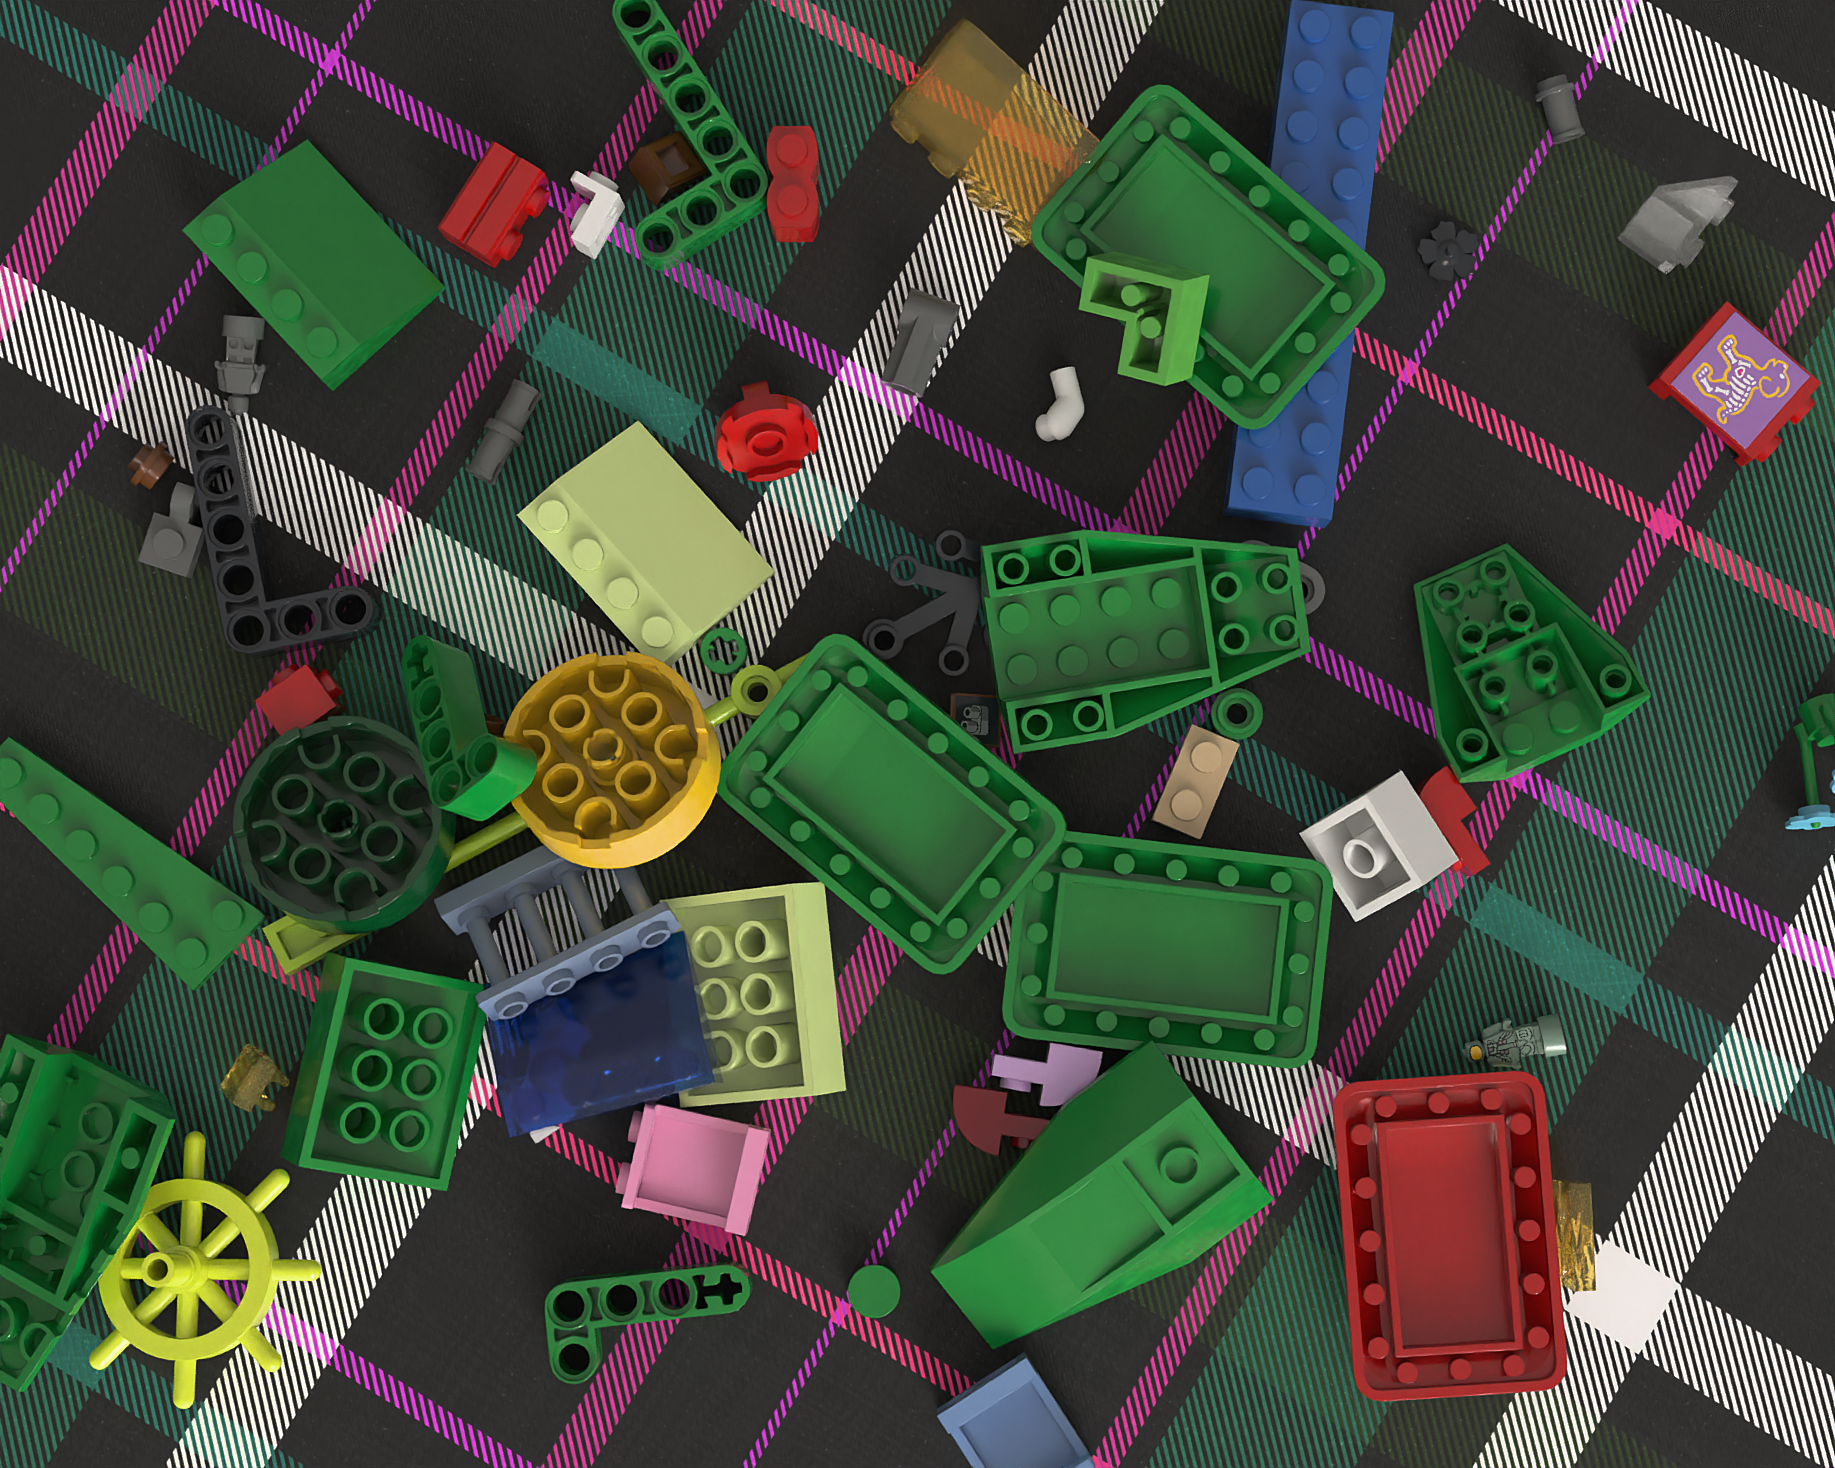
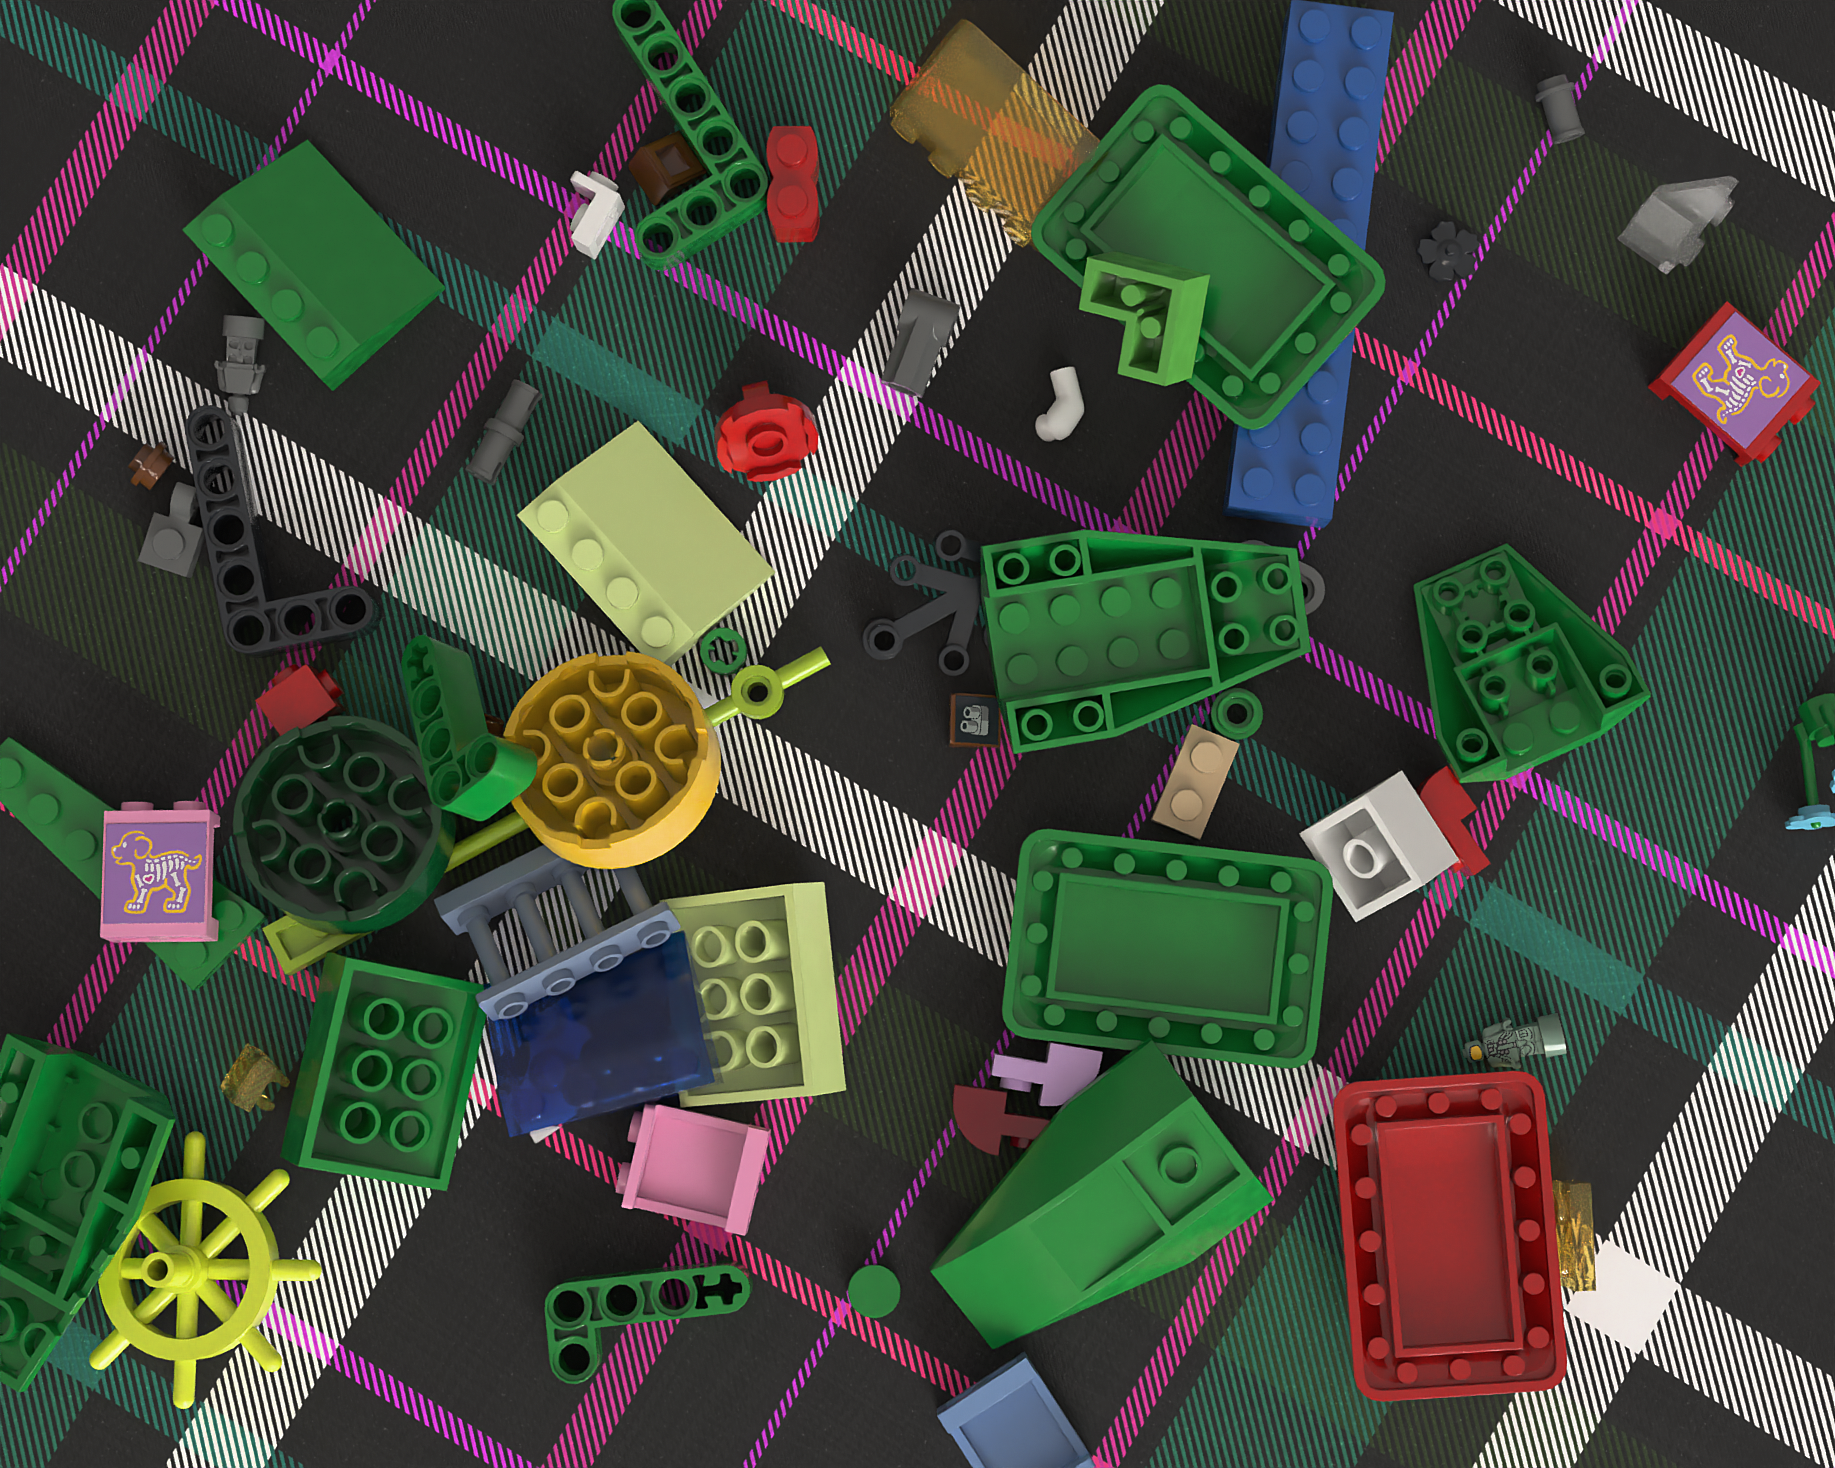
(158, 873): none -> panel
(495, 205): red brick -> none
(891, 803): green wedge -> none

